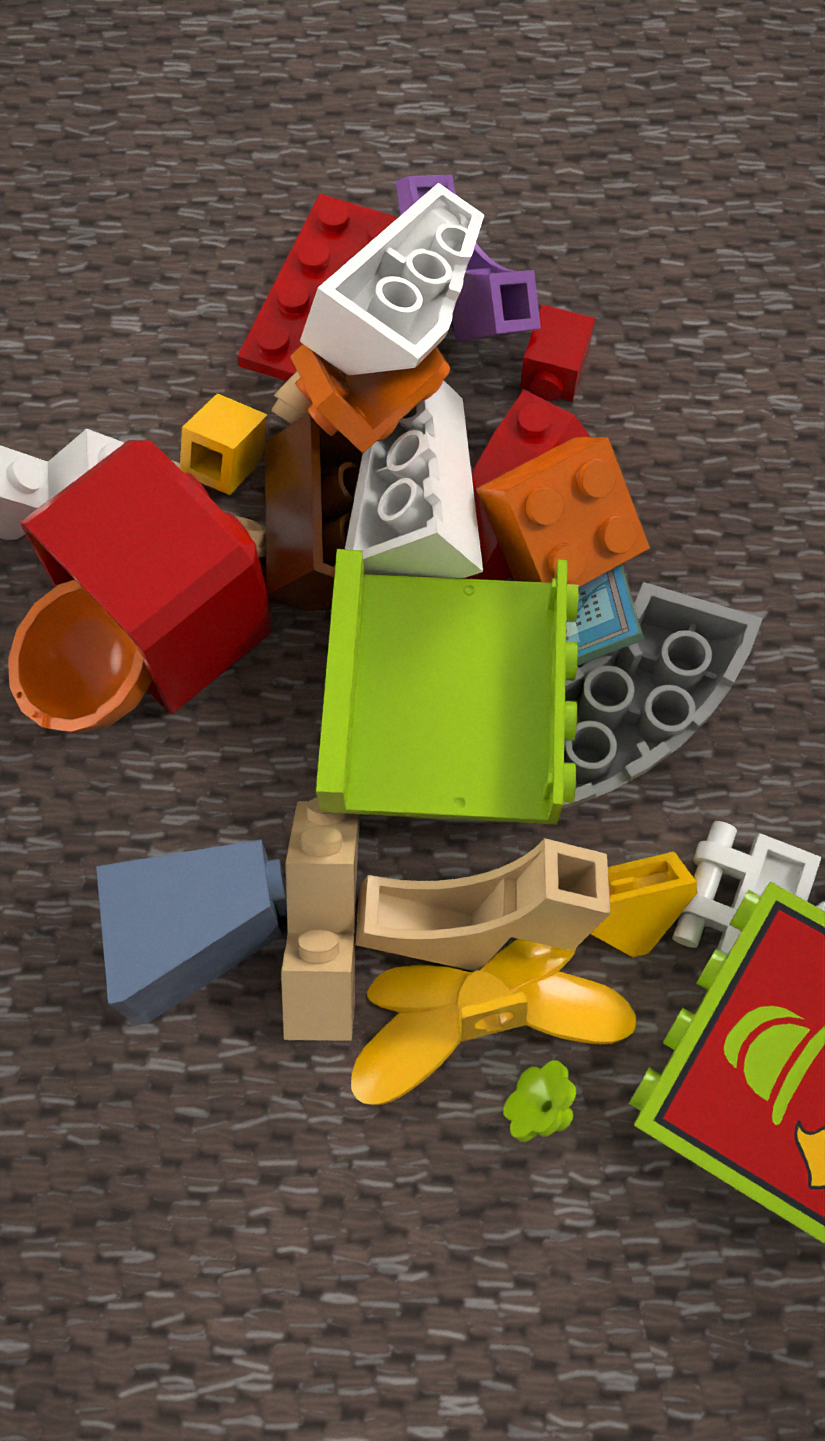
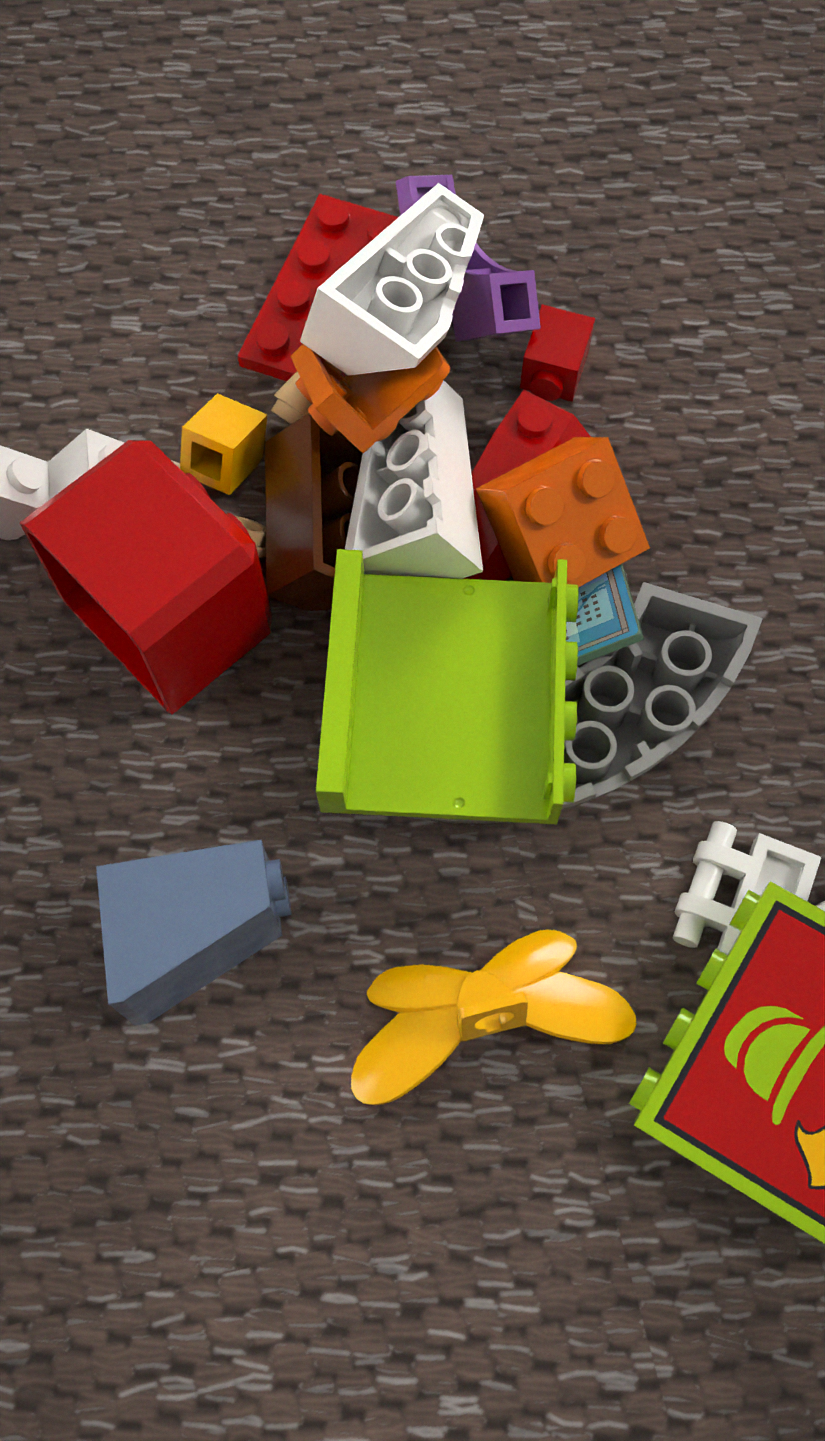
(74, 664): orange cylinder -> none
(321, 925): tan arch -> none
(540, 1102): lime plant -> none
(543, 898): tan arch -> none
(645, 902): yellow slope -> none

